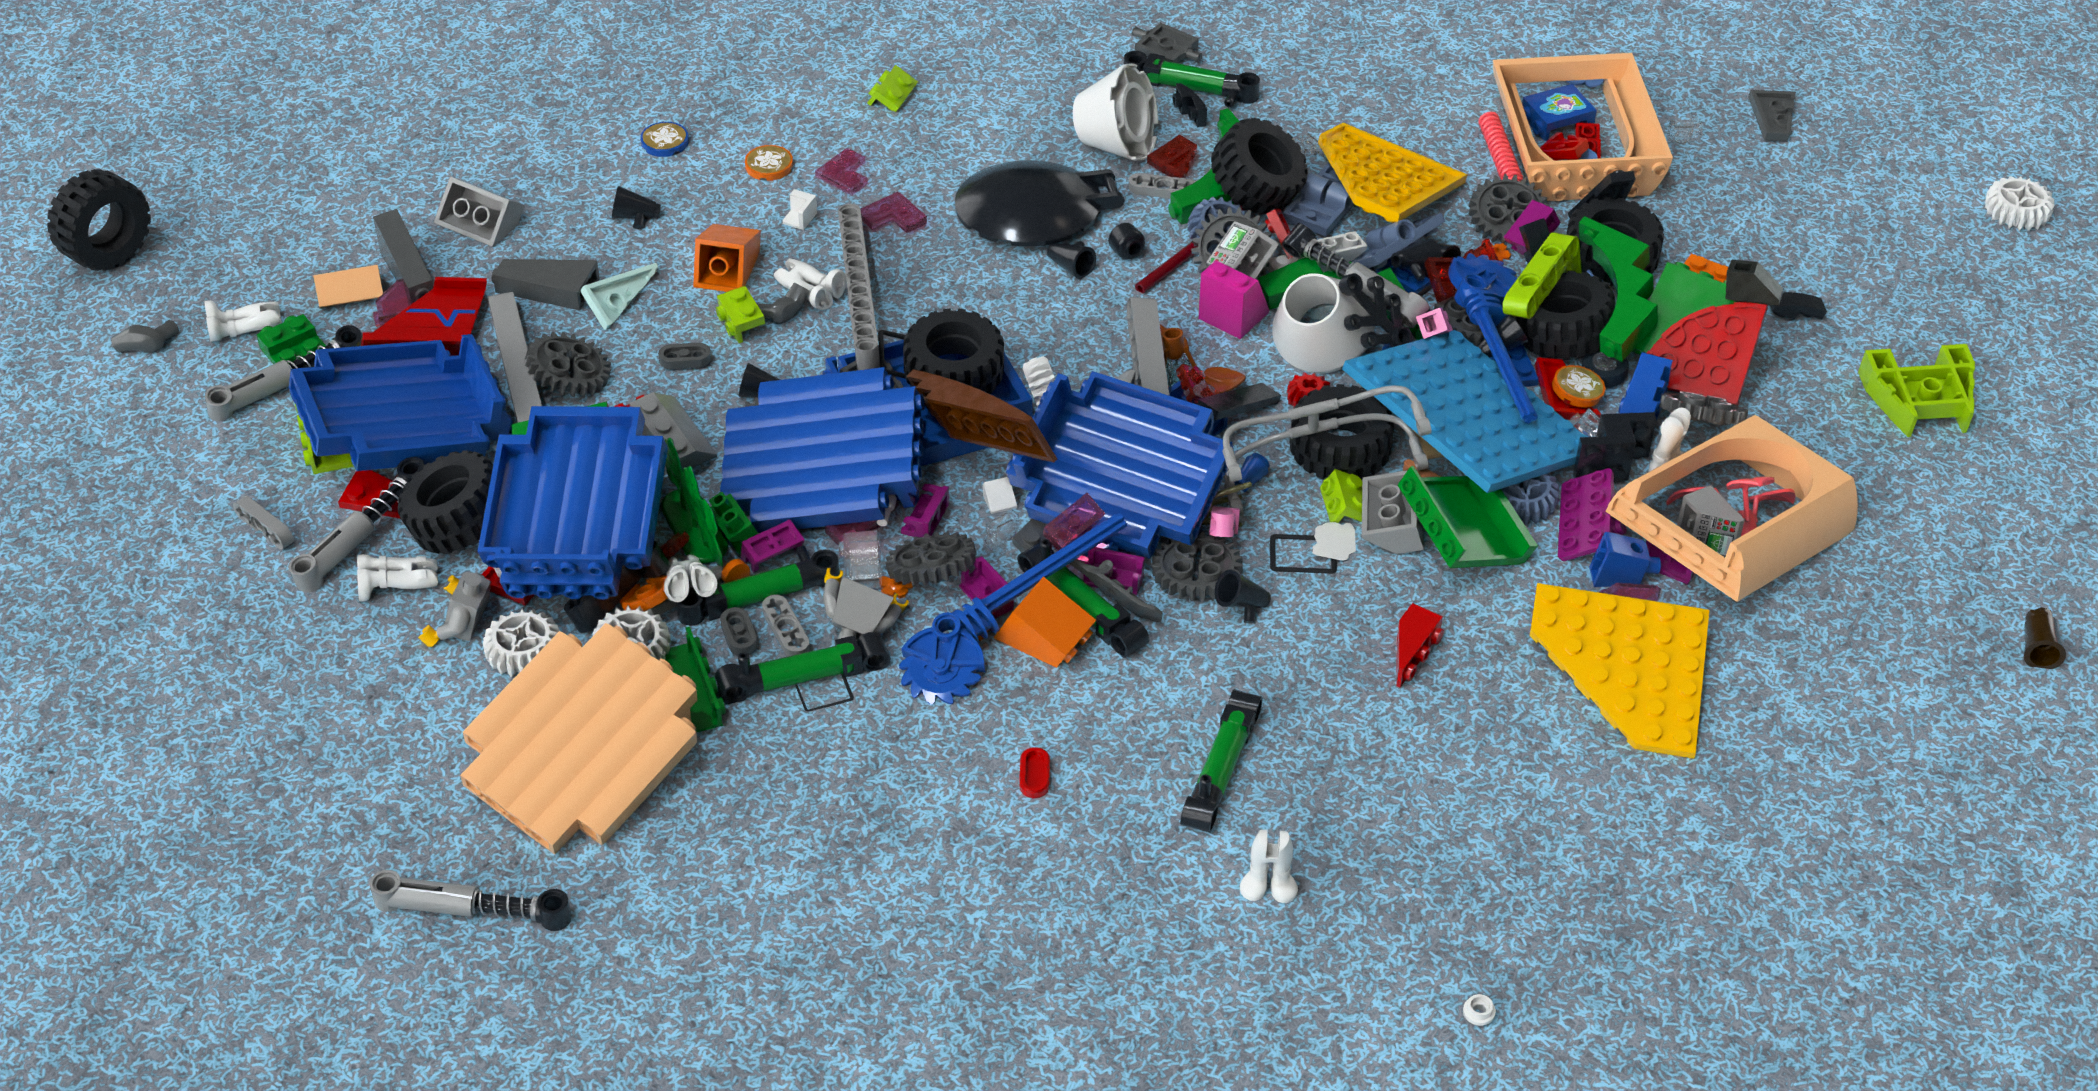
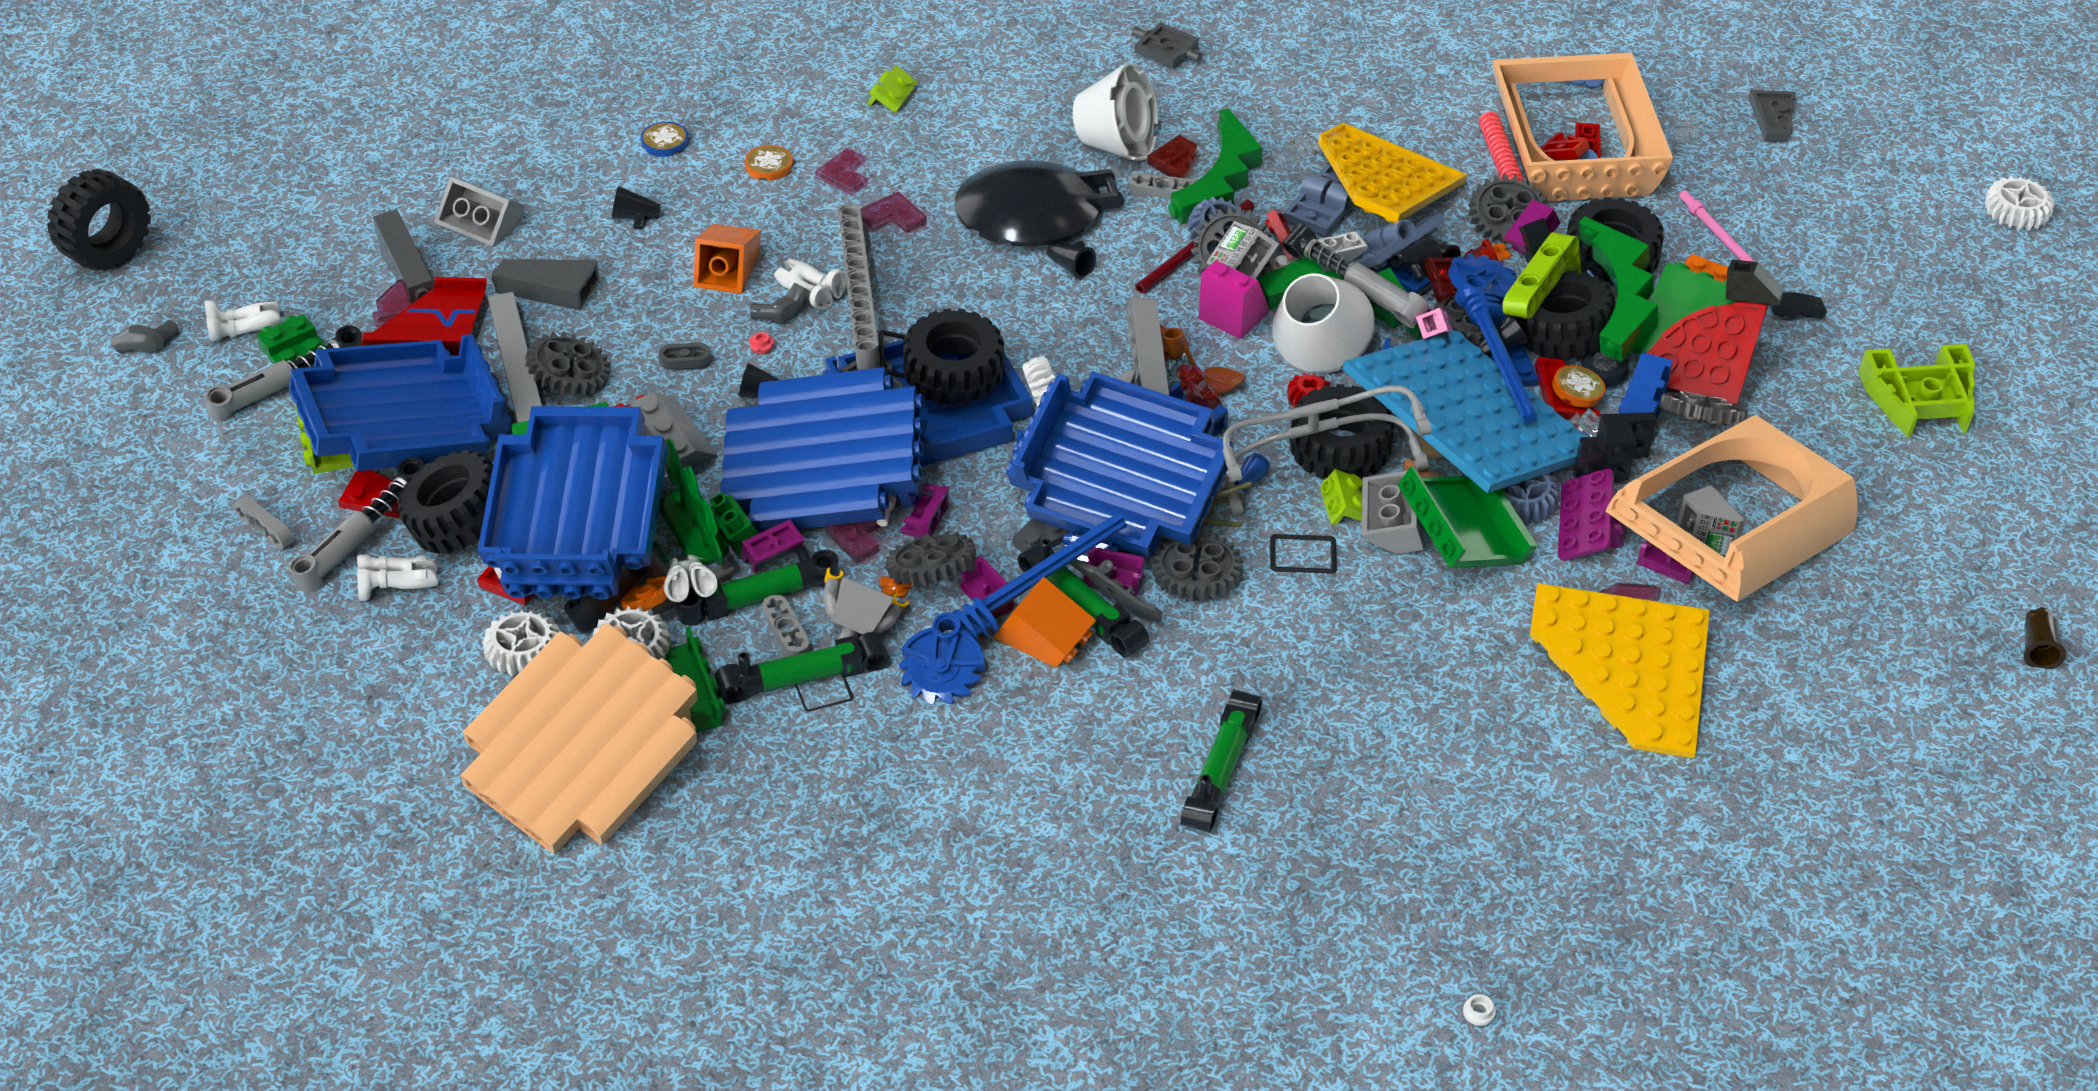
(348, 286): light nougat piece -> none
(394, 892): piece -> none
(464, 611): light grey torso -> none
(613, 295): light aqua wing -> none
(674, 544): clear red gear -> none
(735, 570): orange tile -> none
(739, 312): lime bracket -> none
(739, 633): dark grey plate -> none
(761, 343): none -> coral plate
(802, 210): white panel -> none
(862, 558): clear brick -> none
(980, 417): reddish brown slope -> none
(999, 495): white slope -> none
(1034, 772): red tile -> none
(1073, 522): clear pink slope -> none
(1126, 241): black head -> none
(1190, 104): black slope -> none
(1224, 521): bright pink leg -> none
(1232, 86): piece -> none
(1238, 591): black piece -> none
(1240, 400): black tile -> none
(1259, 165): black tyre -> none
(1282, 885): white piece -> none
(1335, 540): white sticker -> none
(1395, 332): black plant -> none
(1416, 634): red slope -> none
(1557, 109): blue panel -> none
(1613, 185): black wing -> none
(1621, 561): blue torso -> none
(1672, 433): white piece -> none
(1697, 208): none -> bright pink bar
(1749, 515): coral plant -> none

